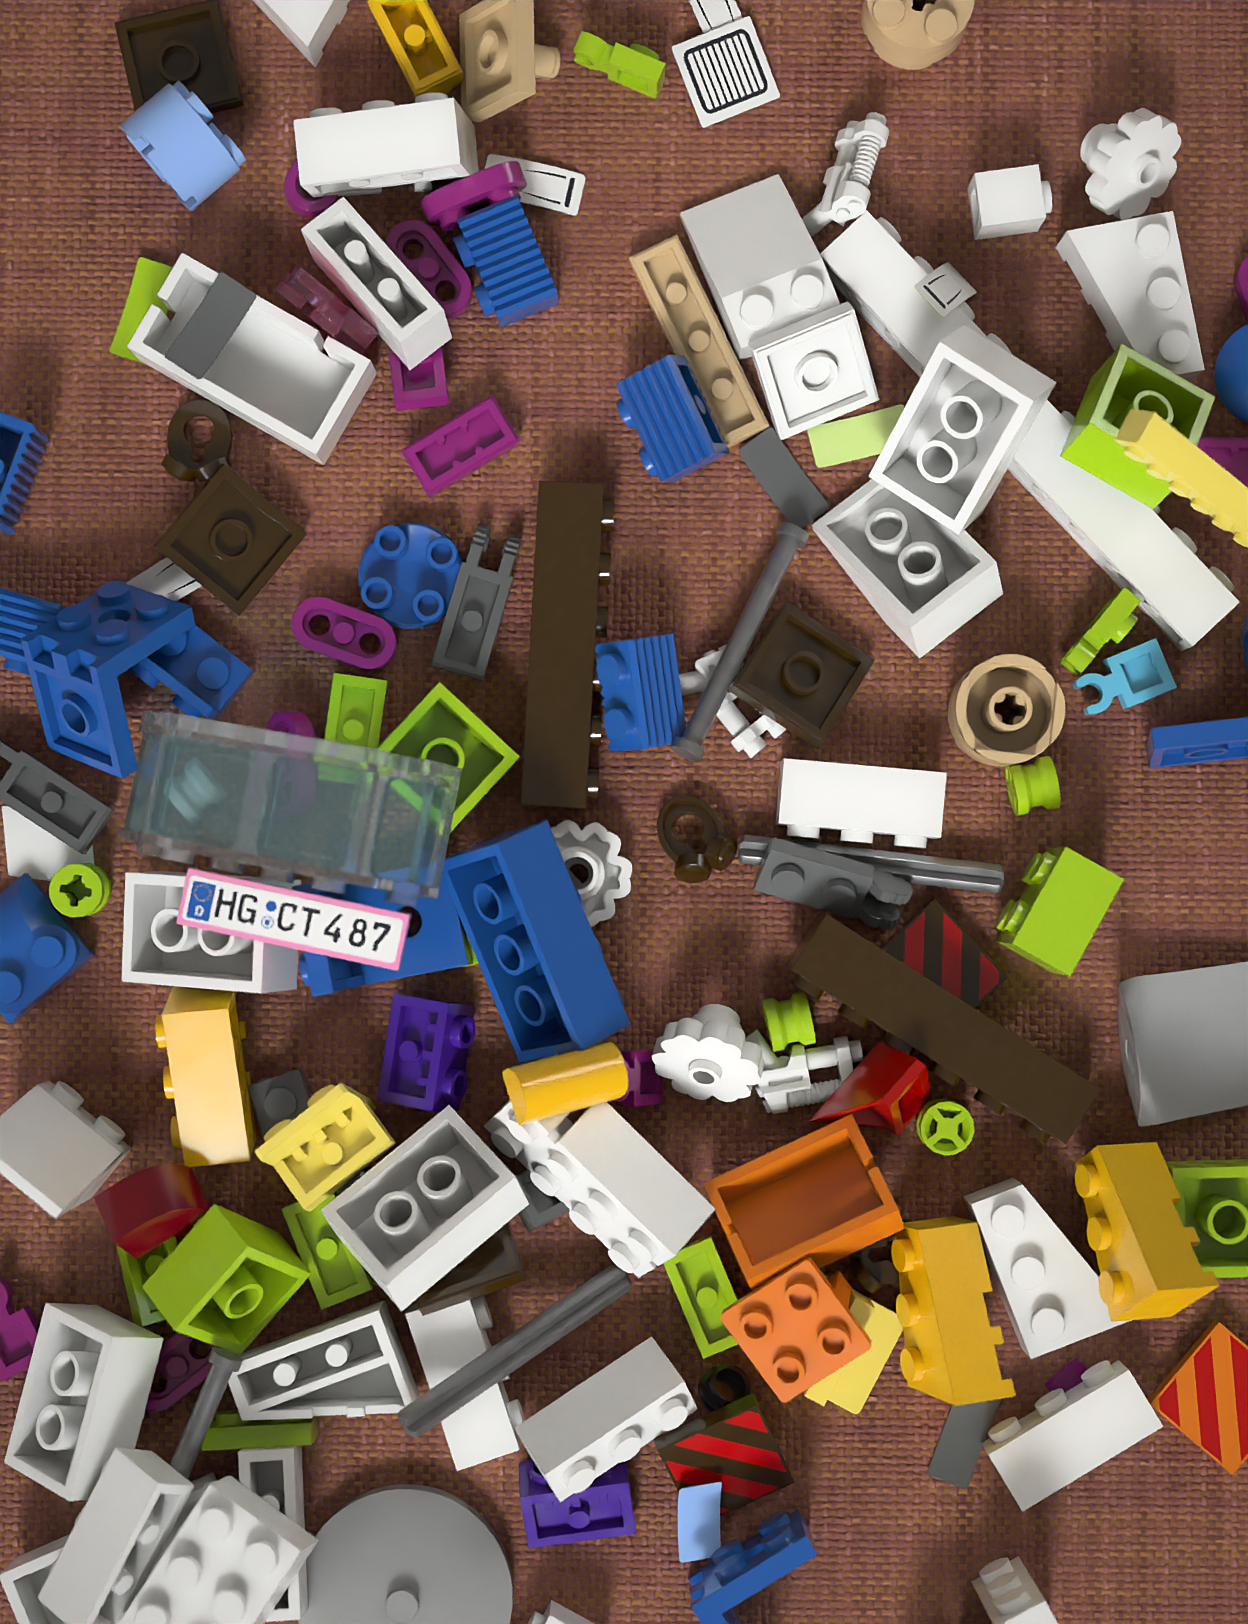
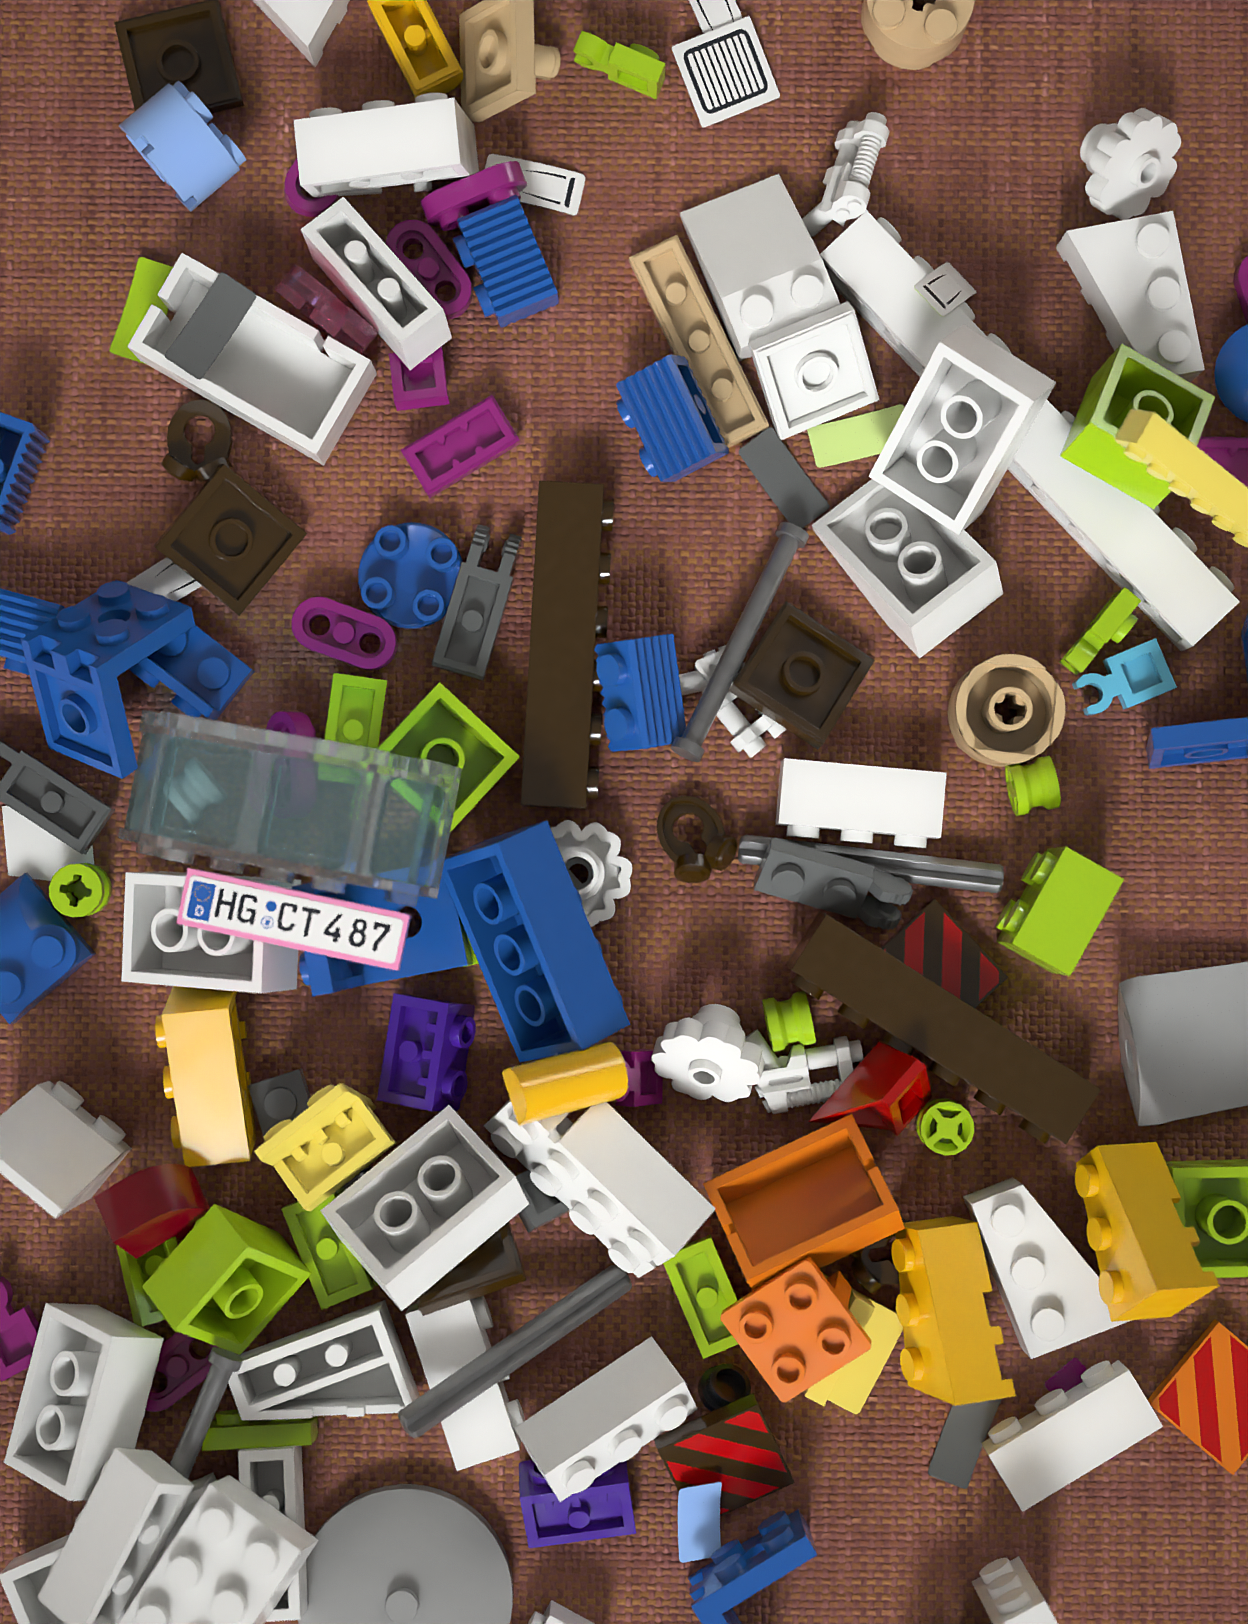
(1008, 201): white brick -> none

